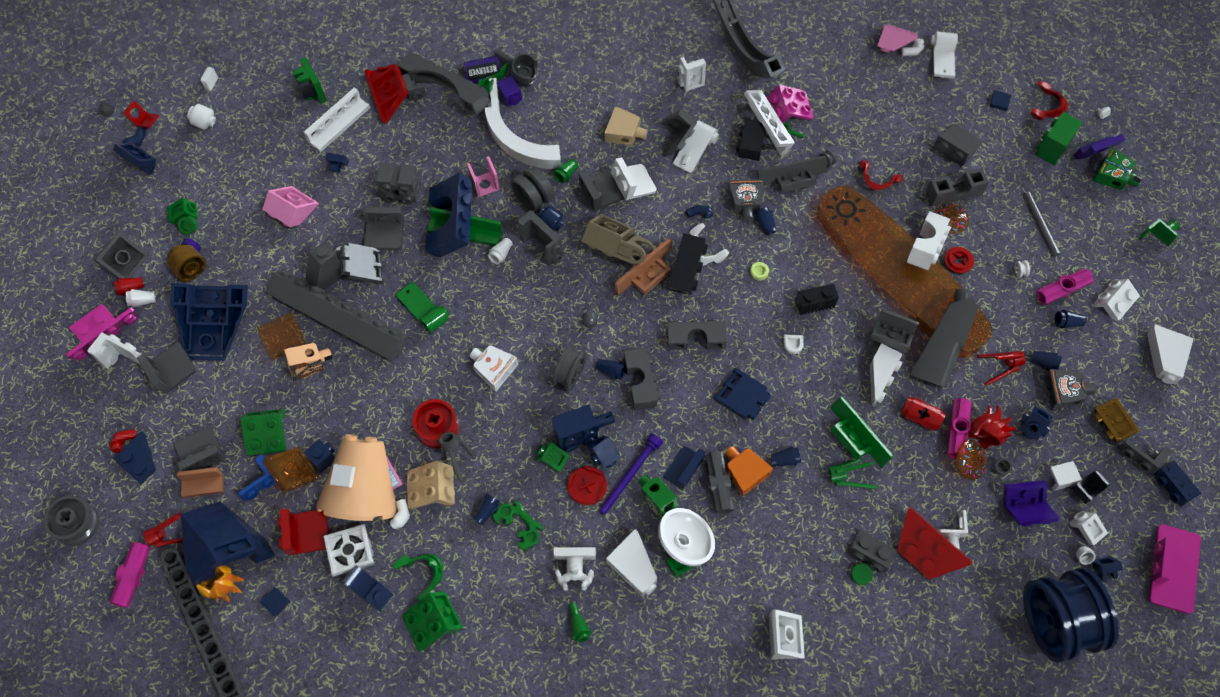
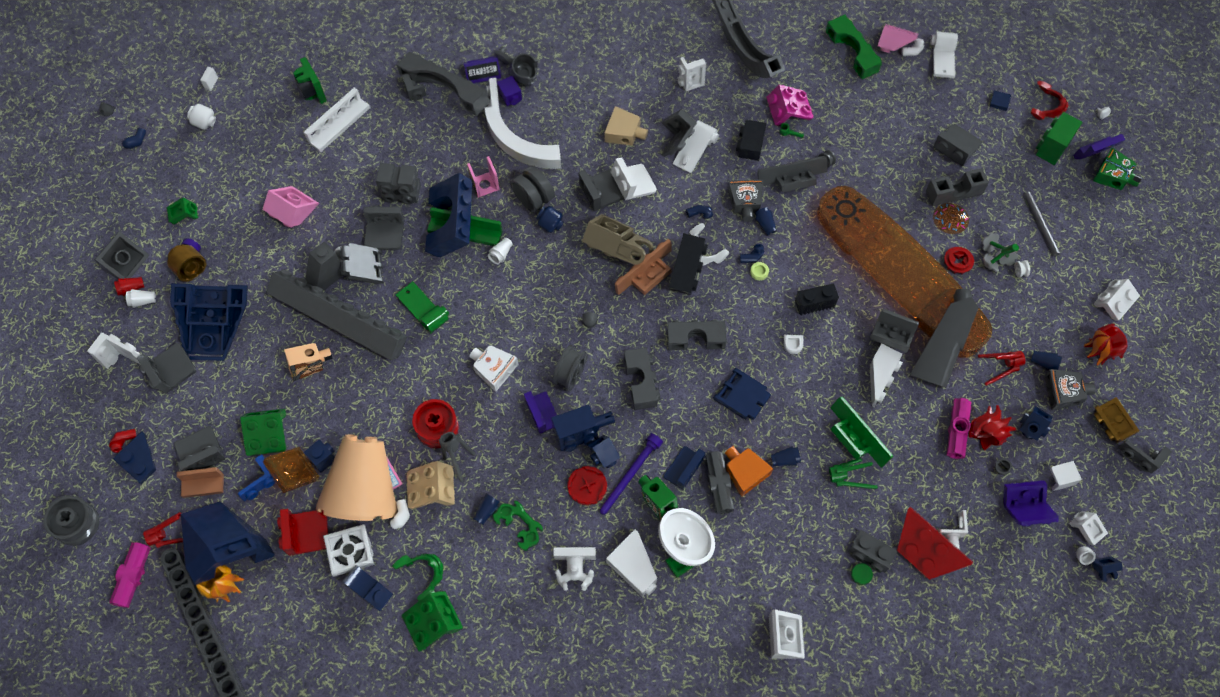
(95, 323): dark pink bracket -> none
(136, 156): dark blue bracket -> none
(144, 119): red bracket -> none
(187, 225): green tile -> none
(275, 601): dark blue tile -> none
(281, 335): clear orange tile -> none
(336, 161): dark blue tile -> none
(342, 475): white tile -> none
(387, 89): red wing -> none
(488, 85): green helmet -> none
(532, 226): dark grey panel -> none
(541, 410): none -> dark purple panel
(552, 456): green bracket -> none
(565, 171): green cone -> none
(579, 628): green cone -> none
(612, 368): dark blue cone -> none
(754, 256): none -> dark blue arm
(770, 120): white fence -> none
(843, 31): none -> green arch
(896, 178): red helmet -> none
(910, 412): red piece -> none
(927, 250): white arch -> none
(971, 459): clear orange dish -> none
(1006, 255): none -> light grey plant
(1069, 319): dark blue cone -> none
(1070, 614): dark blue wheel -> none
(1072, 283): dark pink piece -> none
(1090, 486): black bracket -> none
(1107, 343): none -> red hair
(1163, 231): green bracket -> none
(1169, 353): white slope -> none
(1175, 569): dark pink bracket -> none
(1177, 483): dark blue bracket -> none

